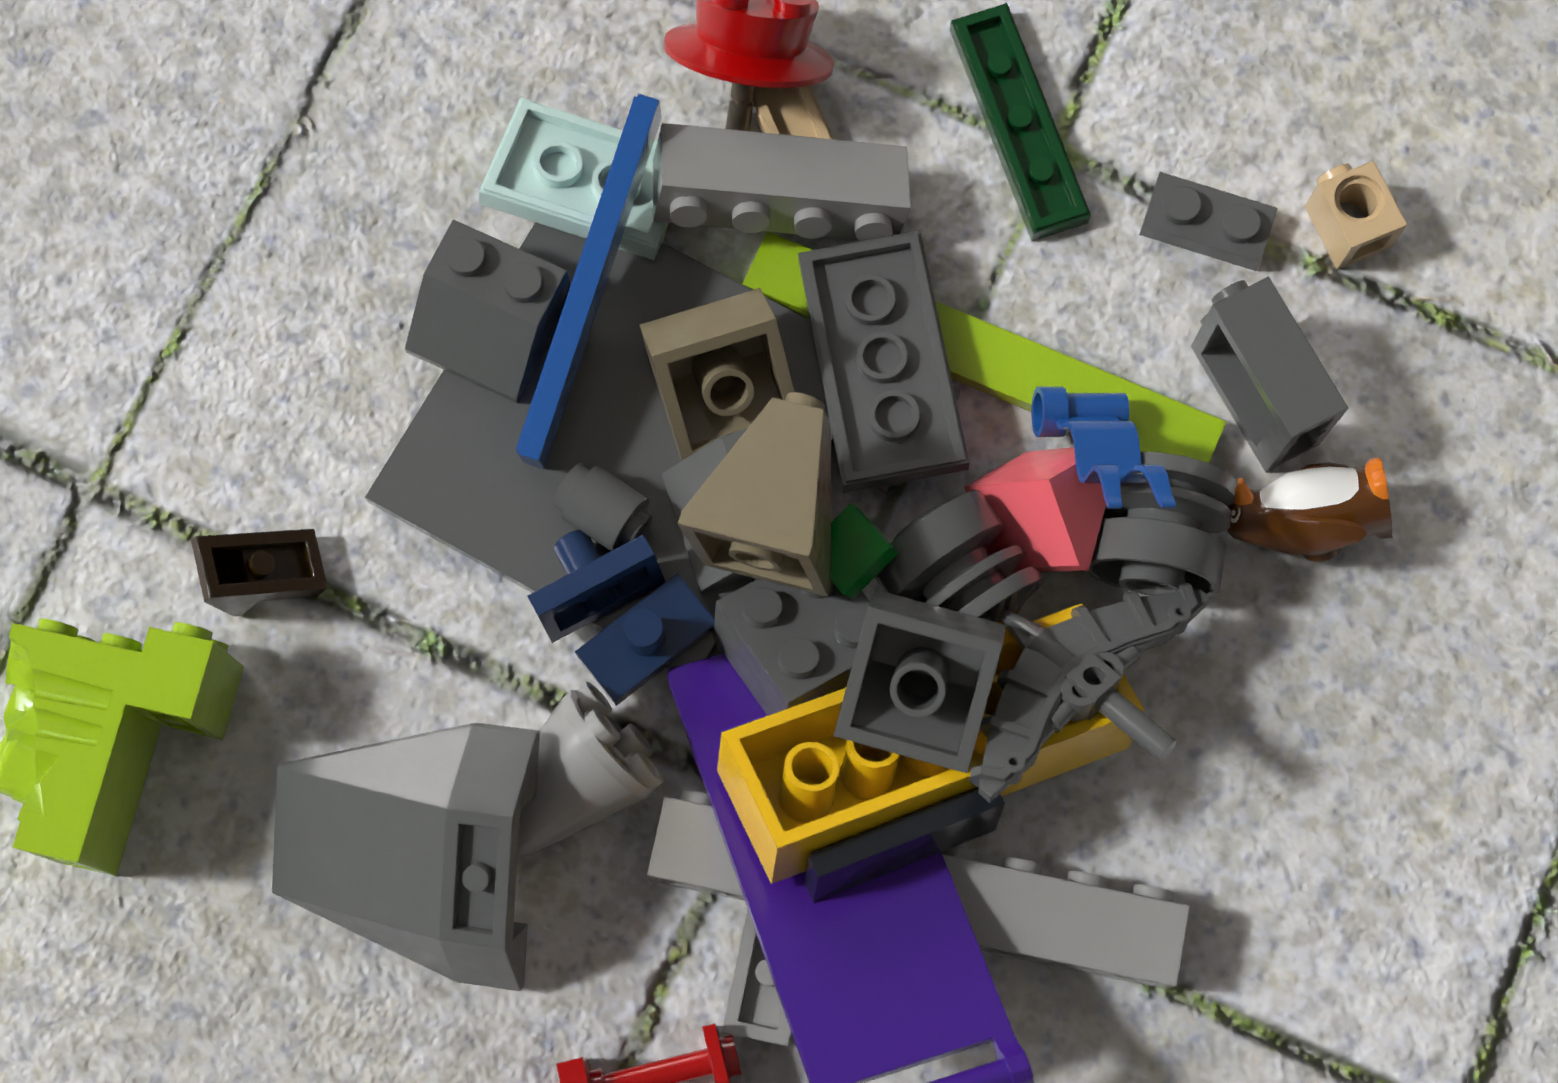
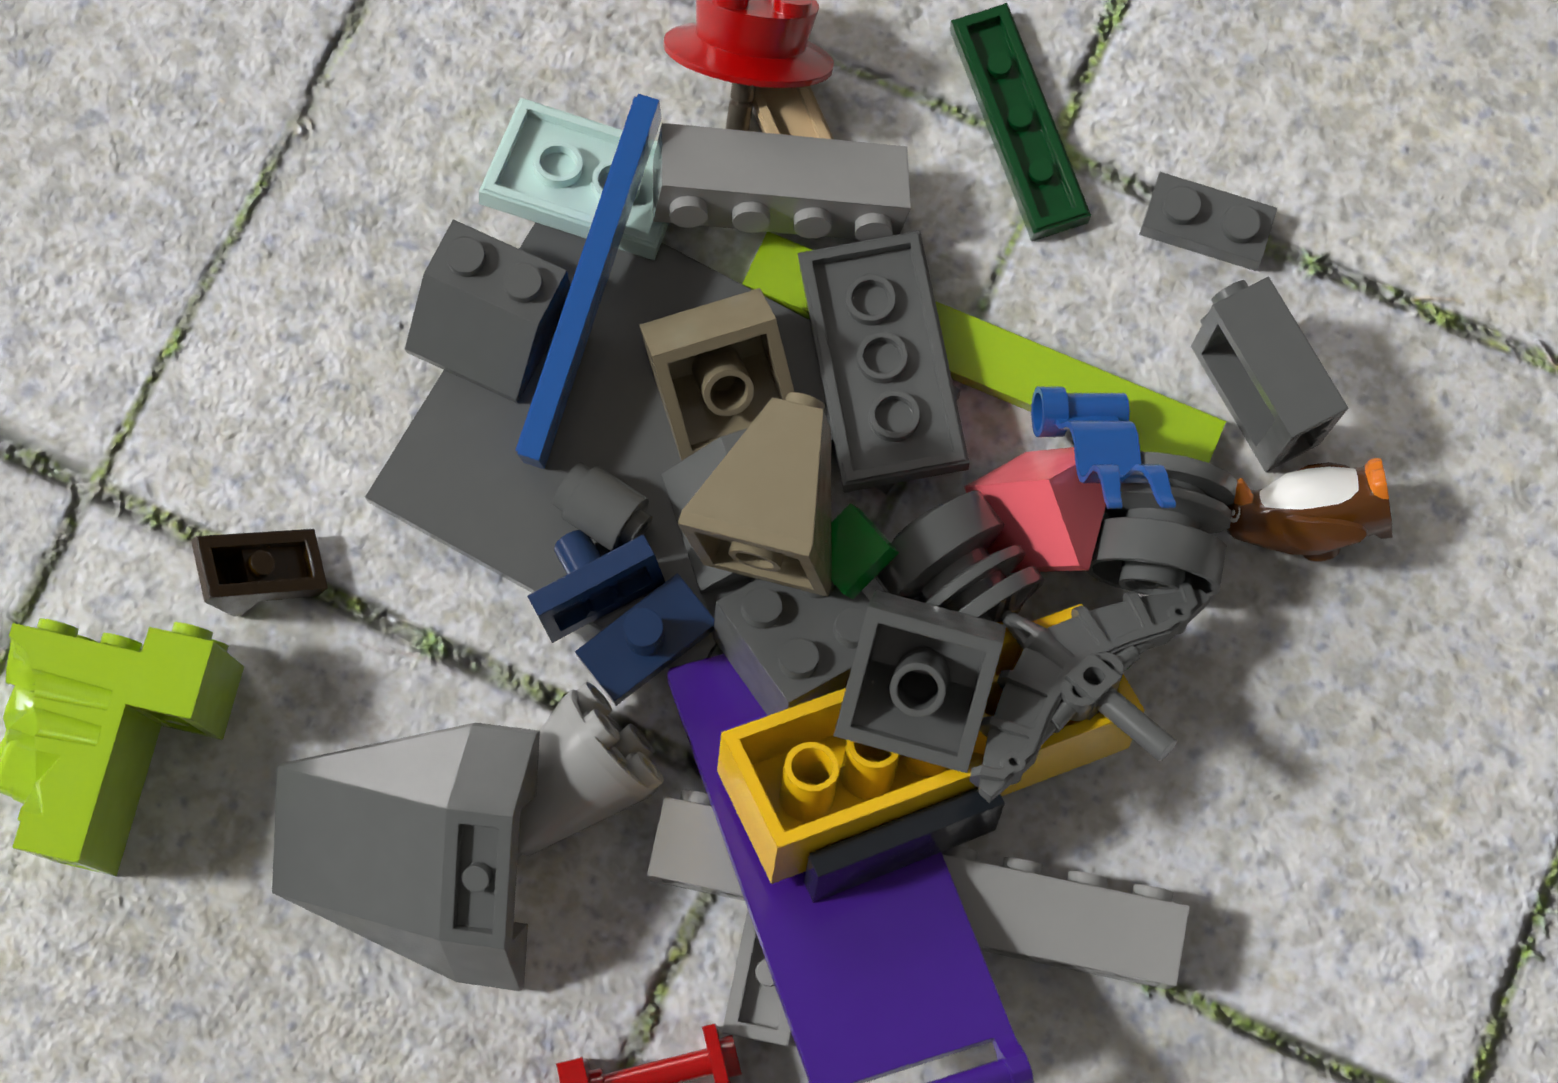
(1348, 237): tan brick -> none

